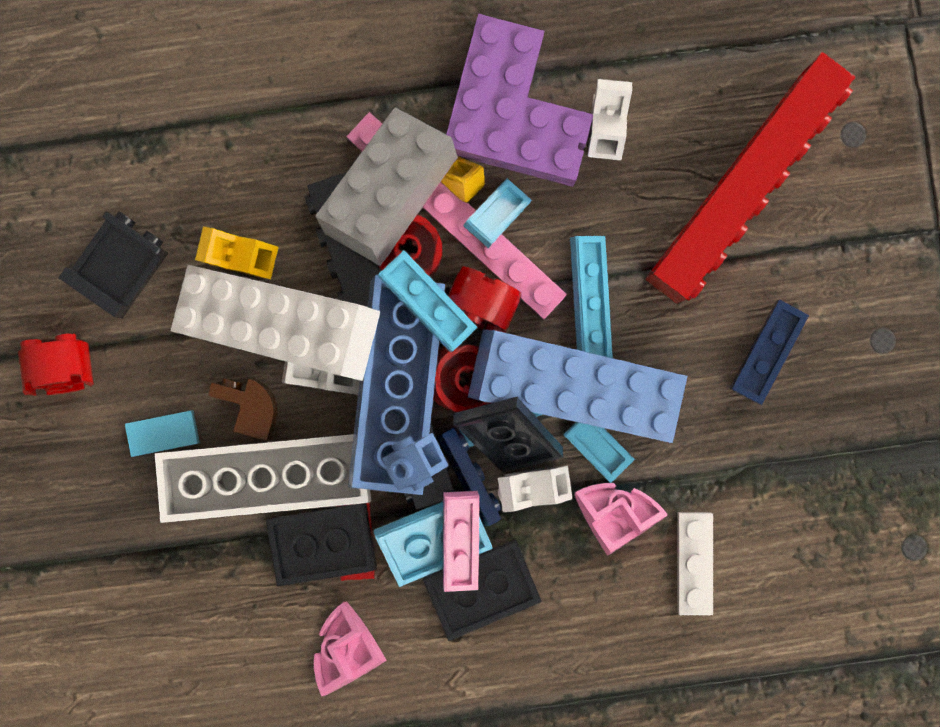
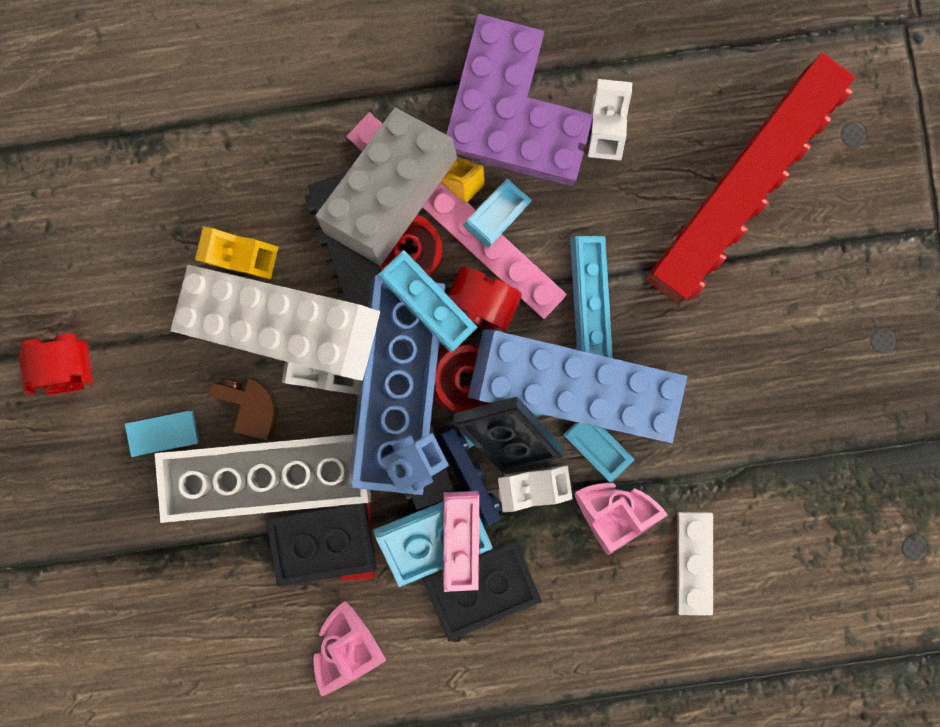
(115, 265): black panel -> none
(769, 352): dark blue plate -> none

